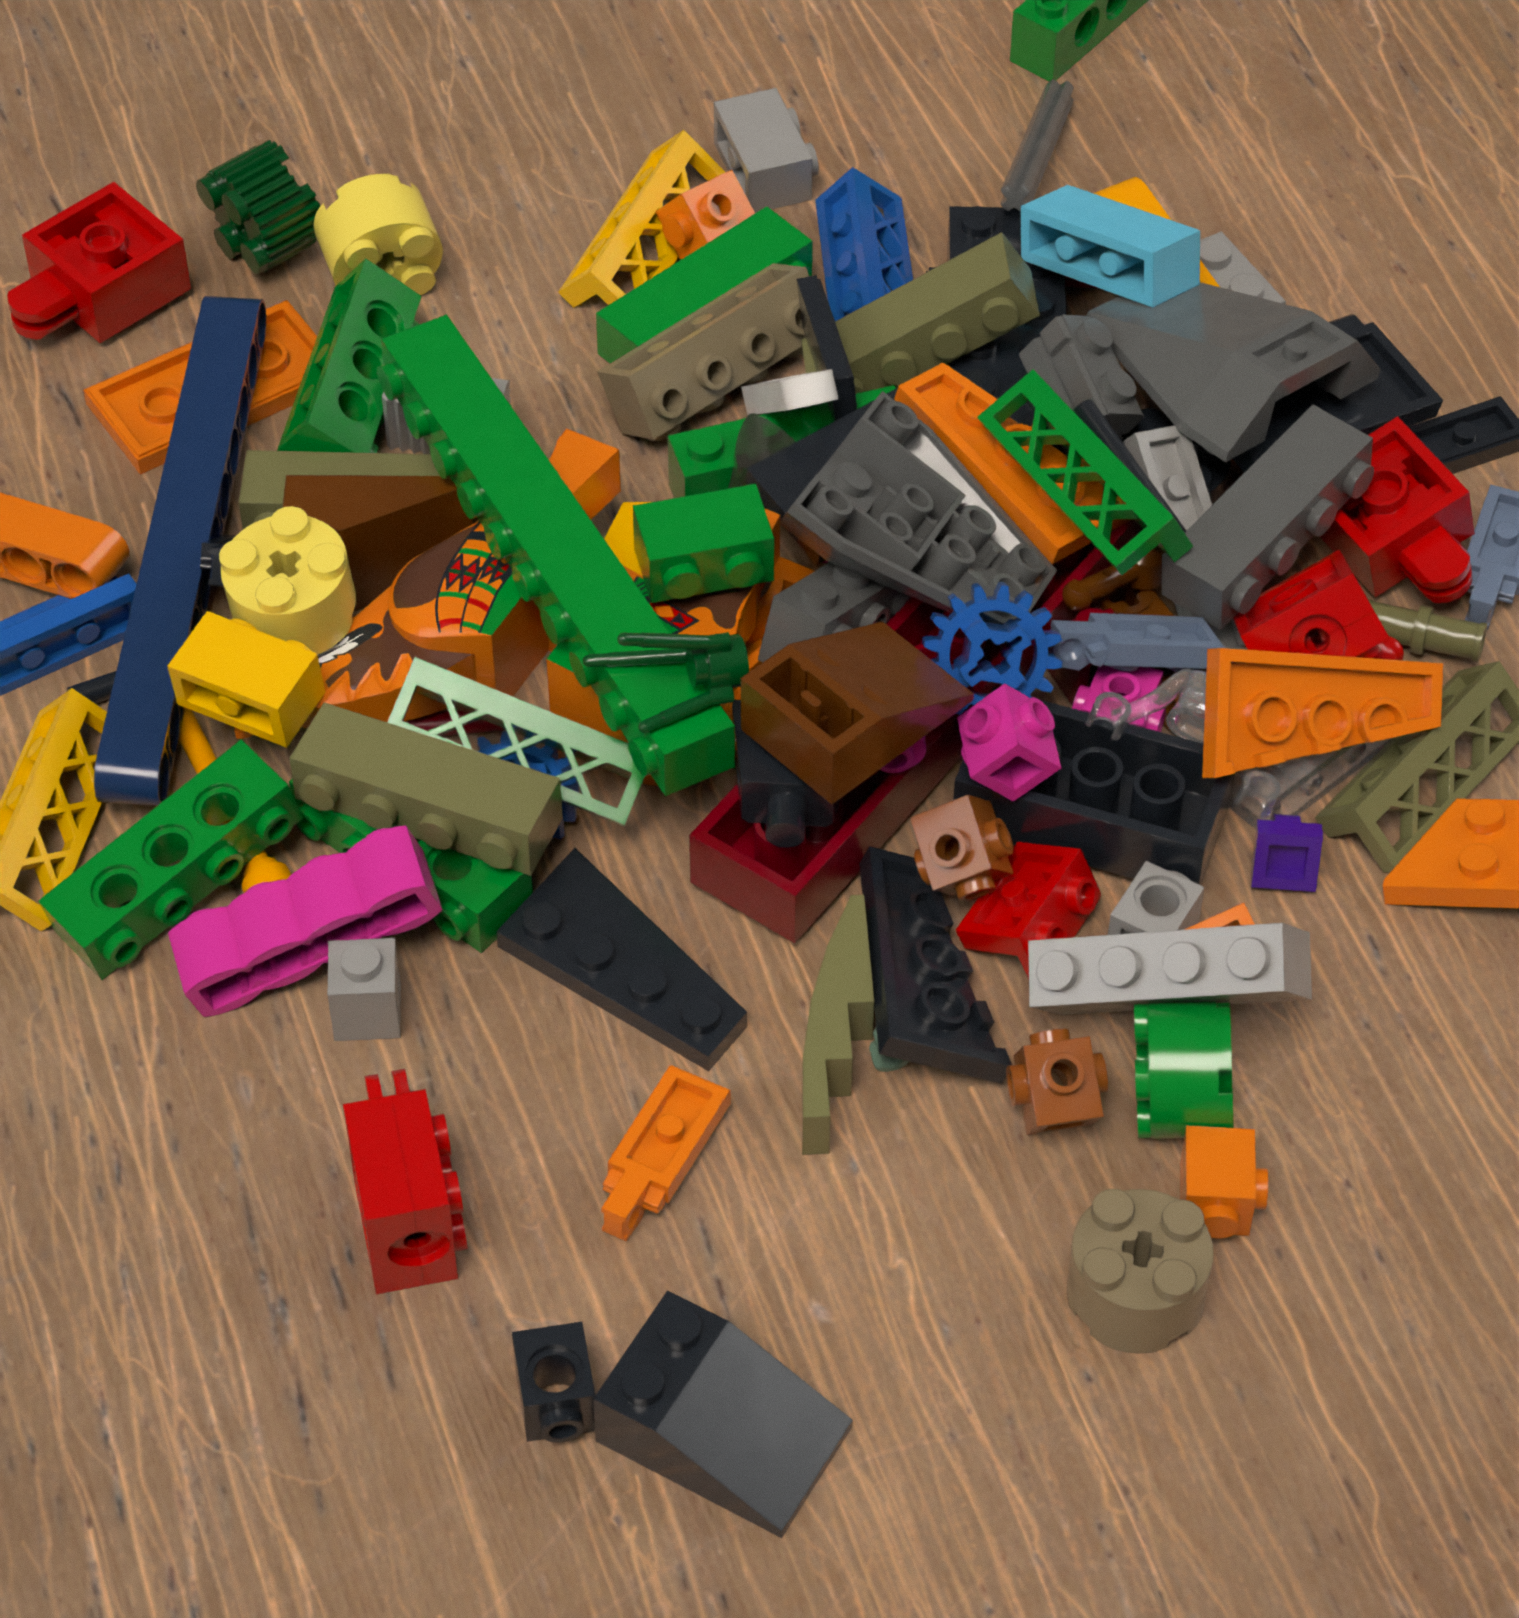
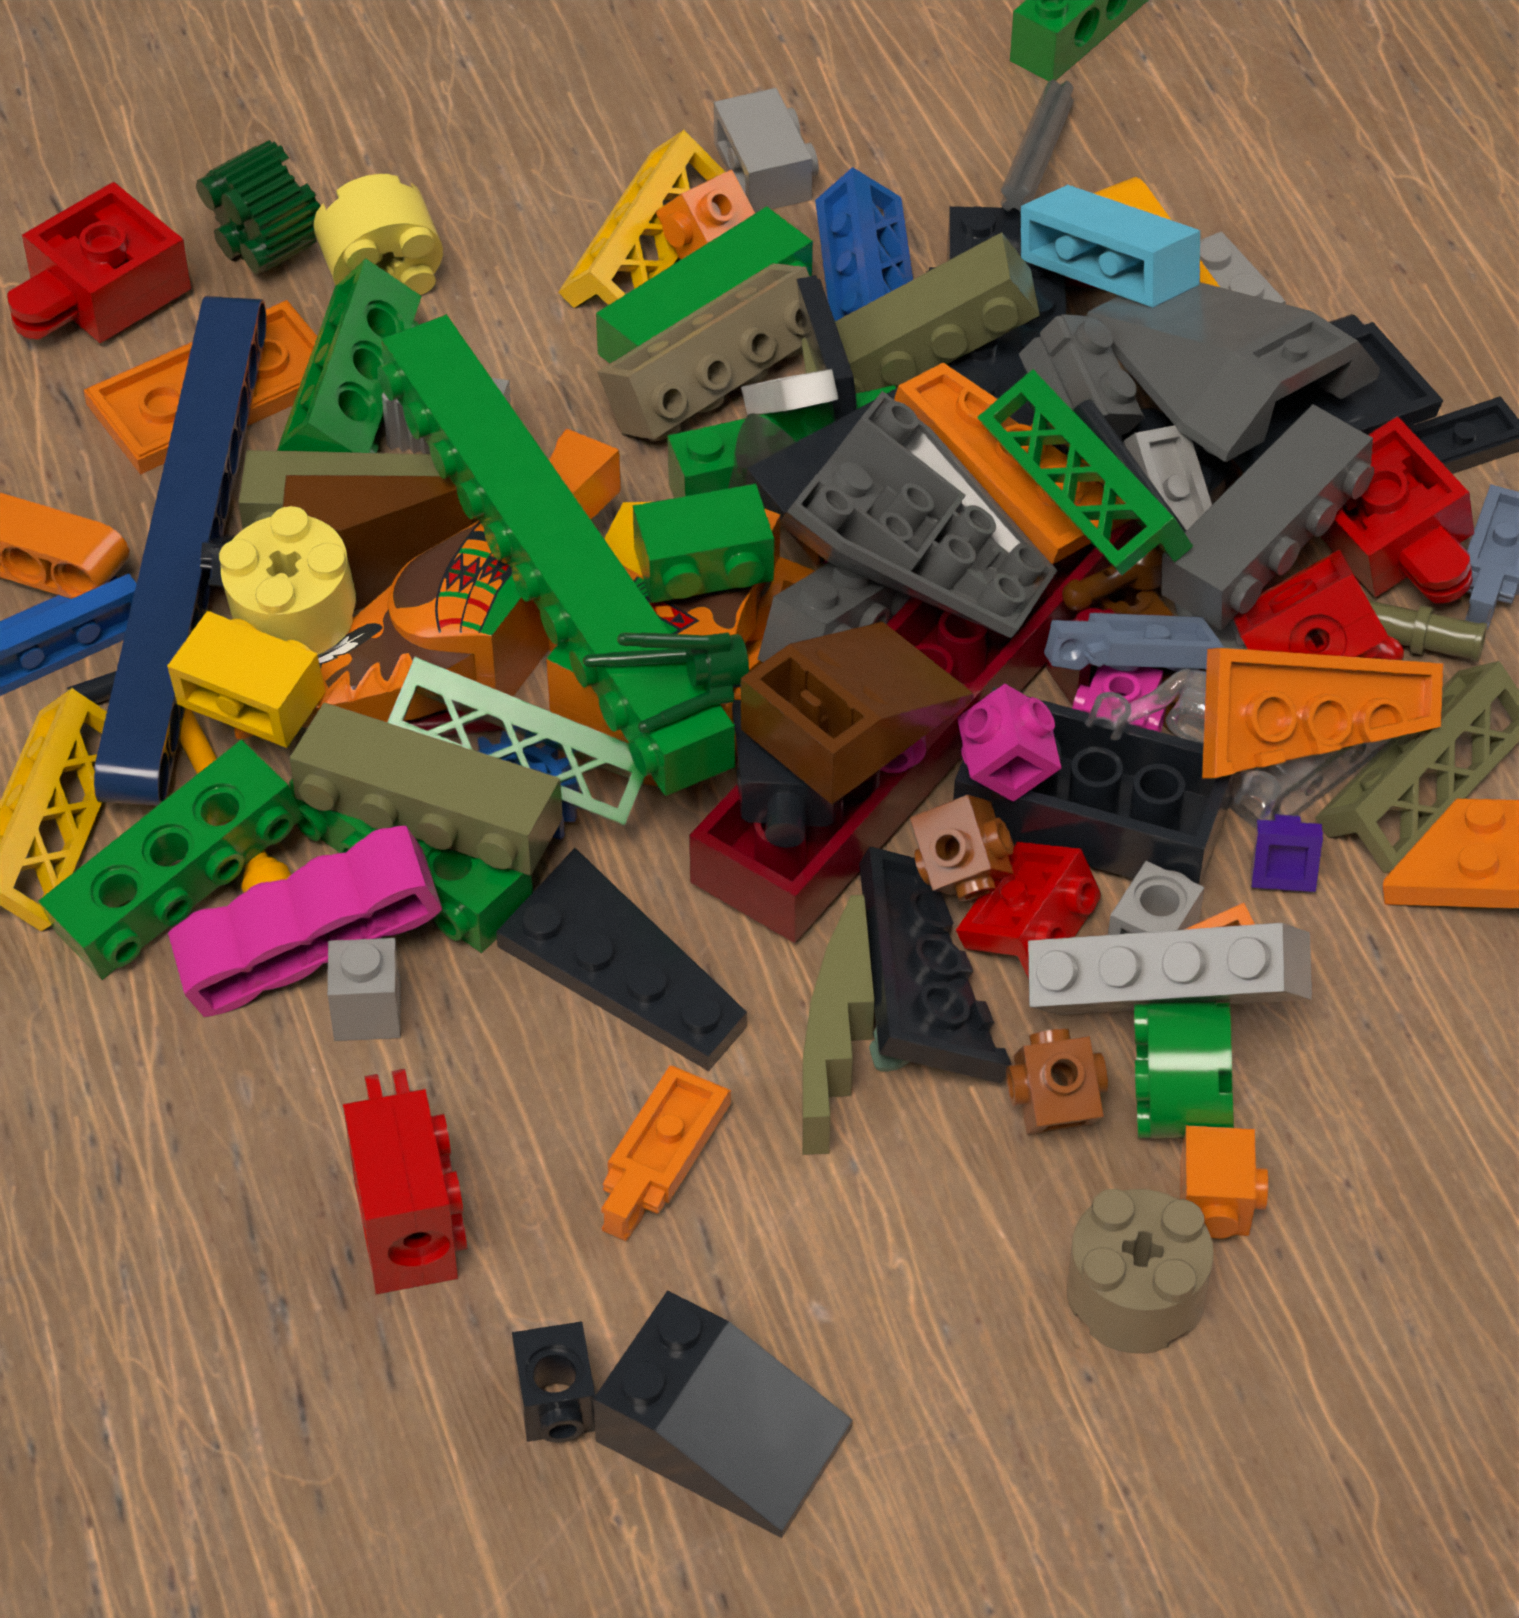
(1016, 633): blue gear -> none

